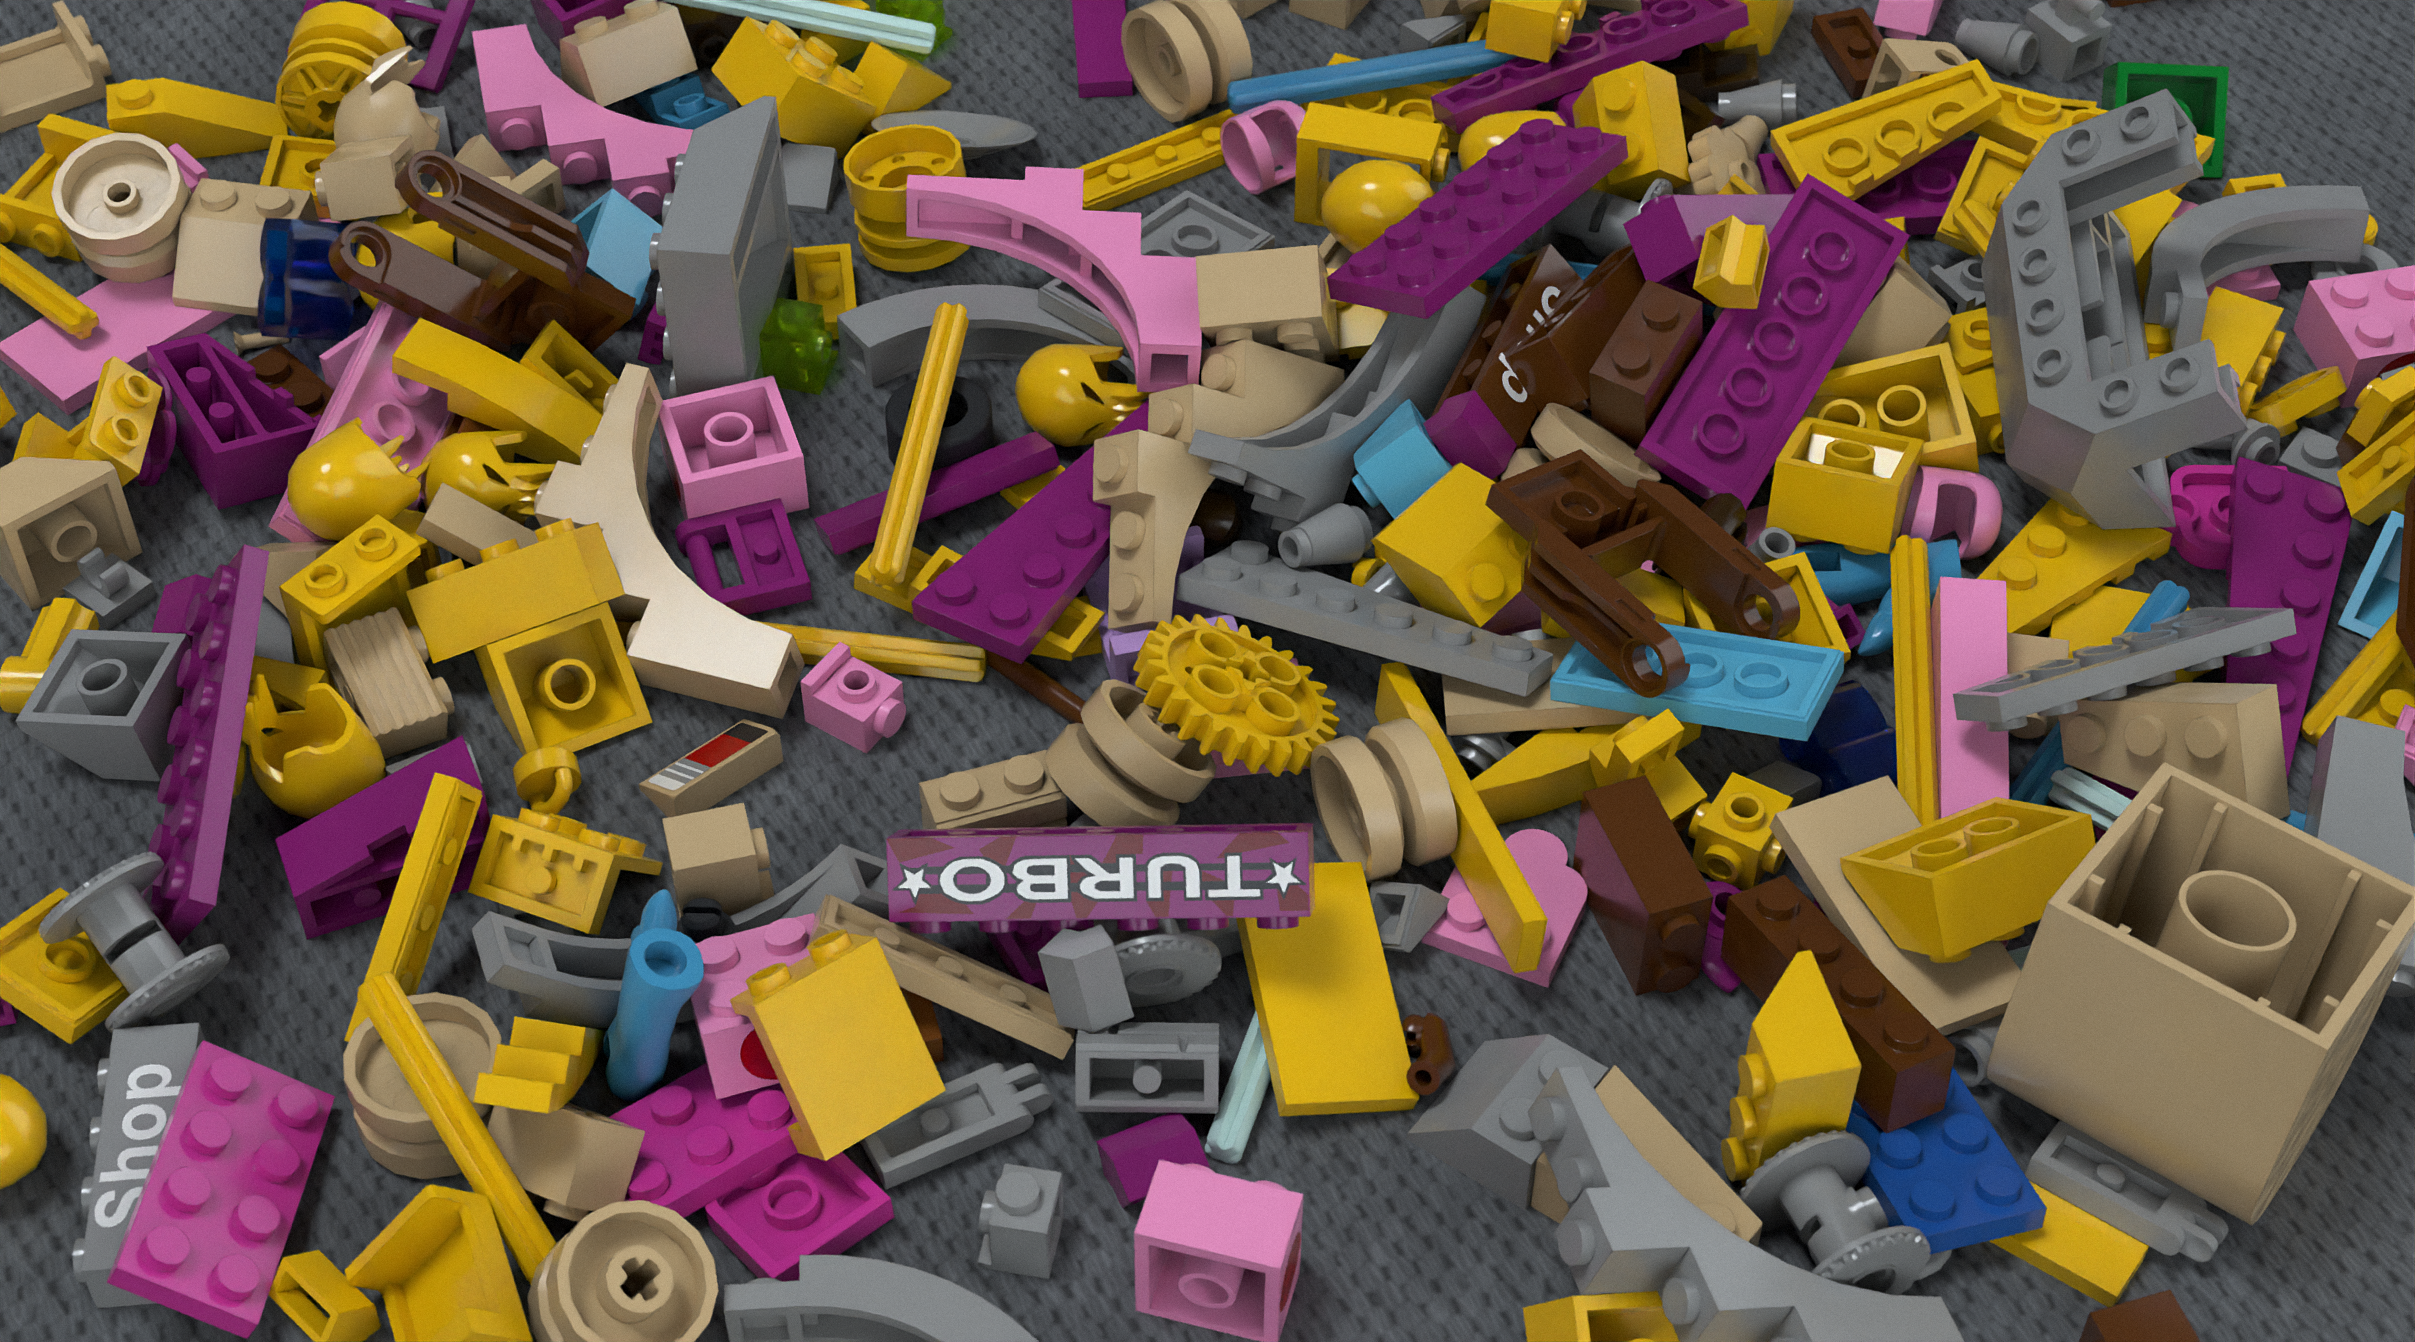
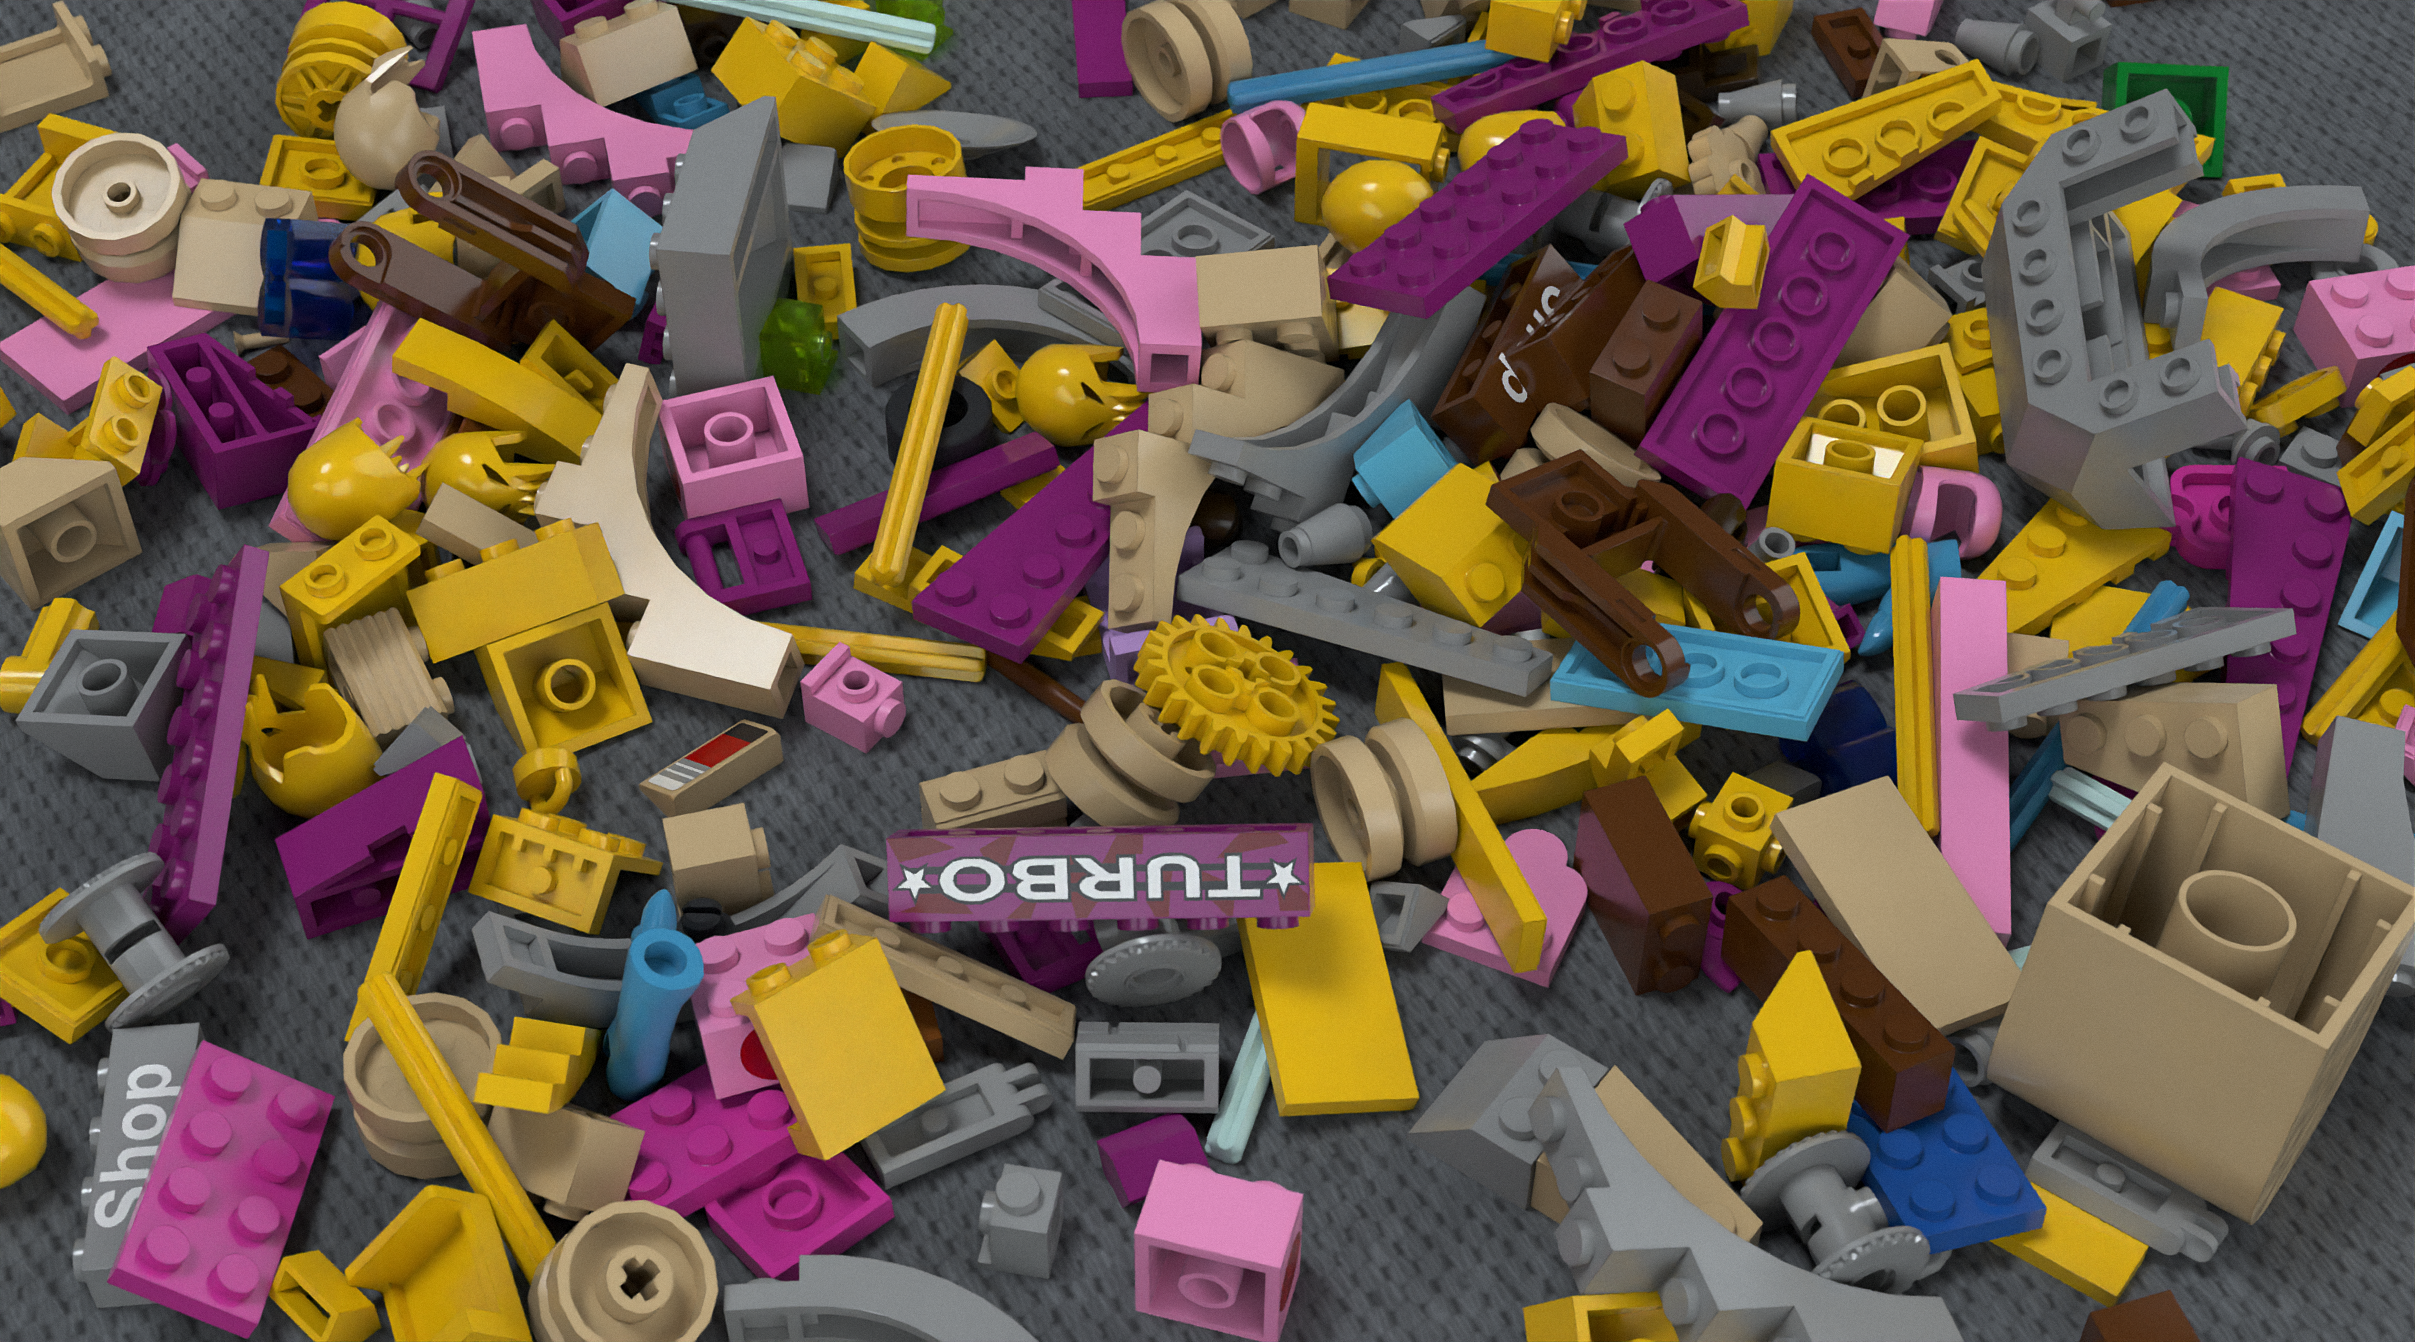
(109, 587): light grey tile -> none
(193, 116): yellow slope -> none
(361, 178): tan brick -> none
(419, 738): none -> light grey slope
(997, 376): none -> yellow bracket
(1085, 979): light grey piece -> none
(1437, 1059): reddish brown arm -> none
(1471, 435): magenta piece -> none
(1970, 875): yellow slope -> none

